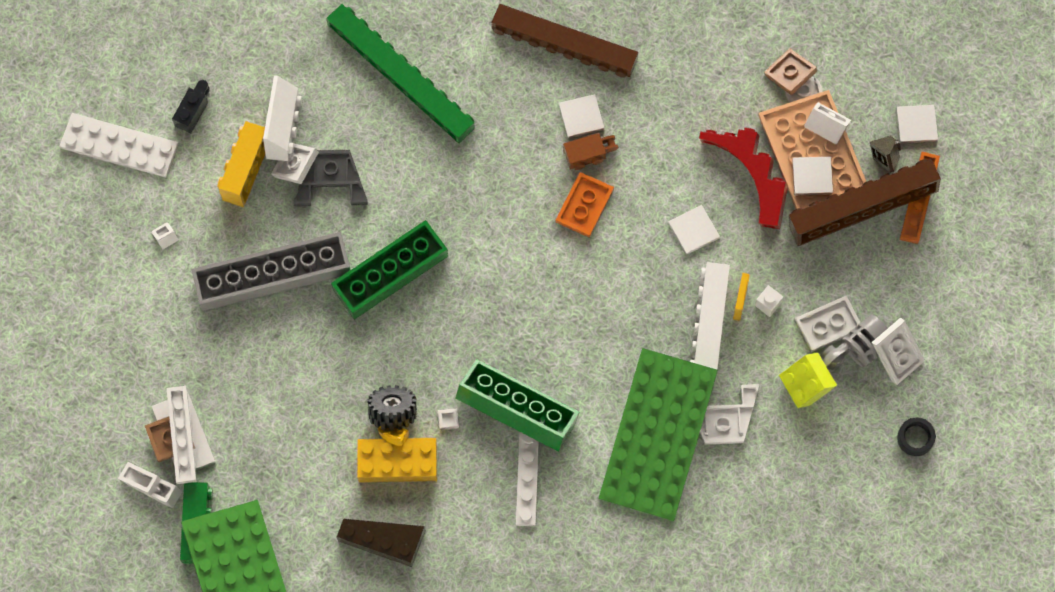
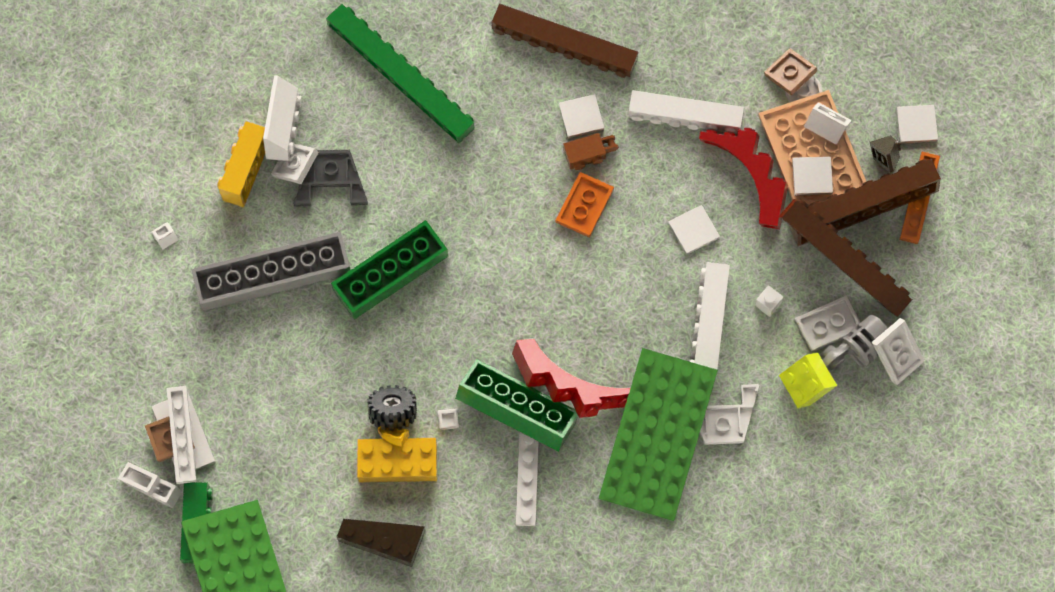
(119, 145): white plate -> none
(191, 107): black brick -> none
(562, 386): none -> arch
(685, 112): none -> white brick
(741, 296): yellow tile -> none
(846, 258): none -> reddish brown brick
(927, 426): black tyre -> none

